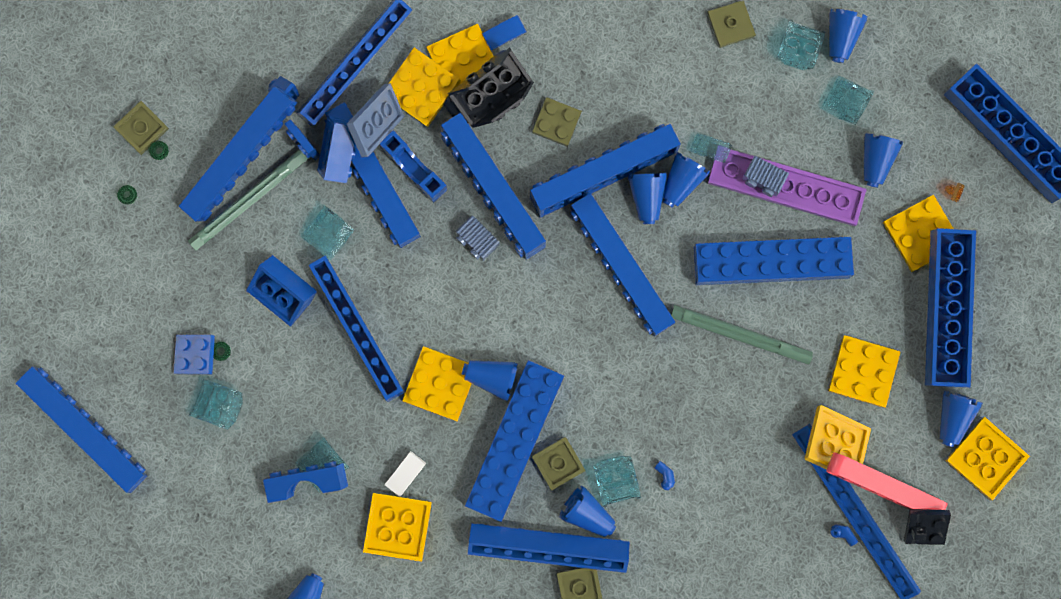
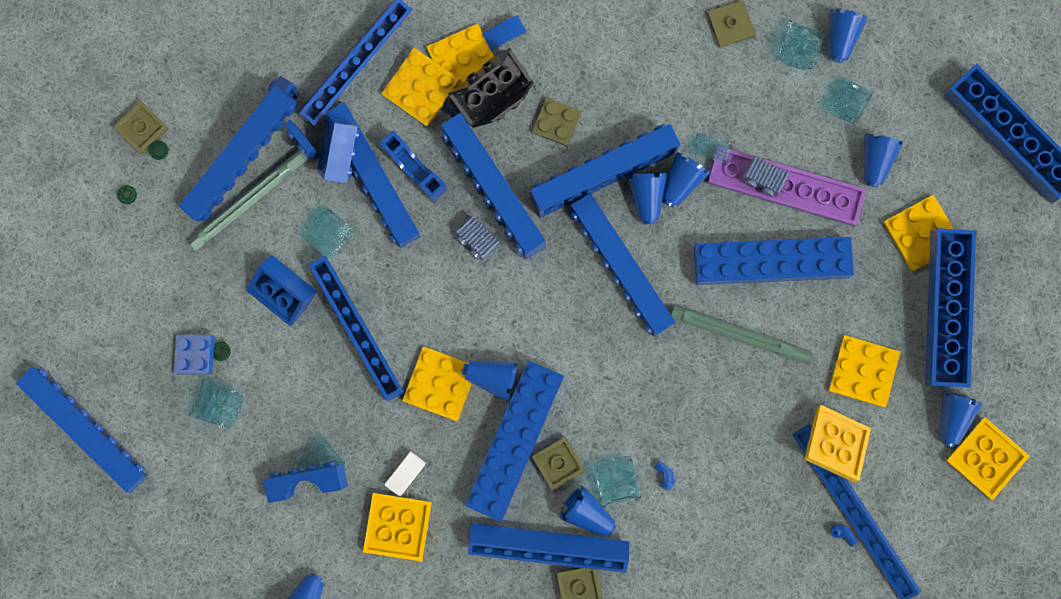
(375, 120): sand blue plate -> none
(882, 484): coral beam -> none
(927, 527): black hinge -> none
(956, 192): clear orange tile -> none

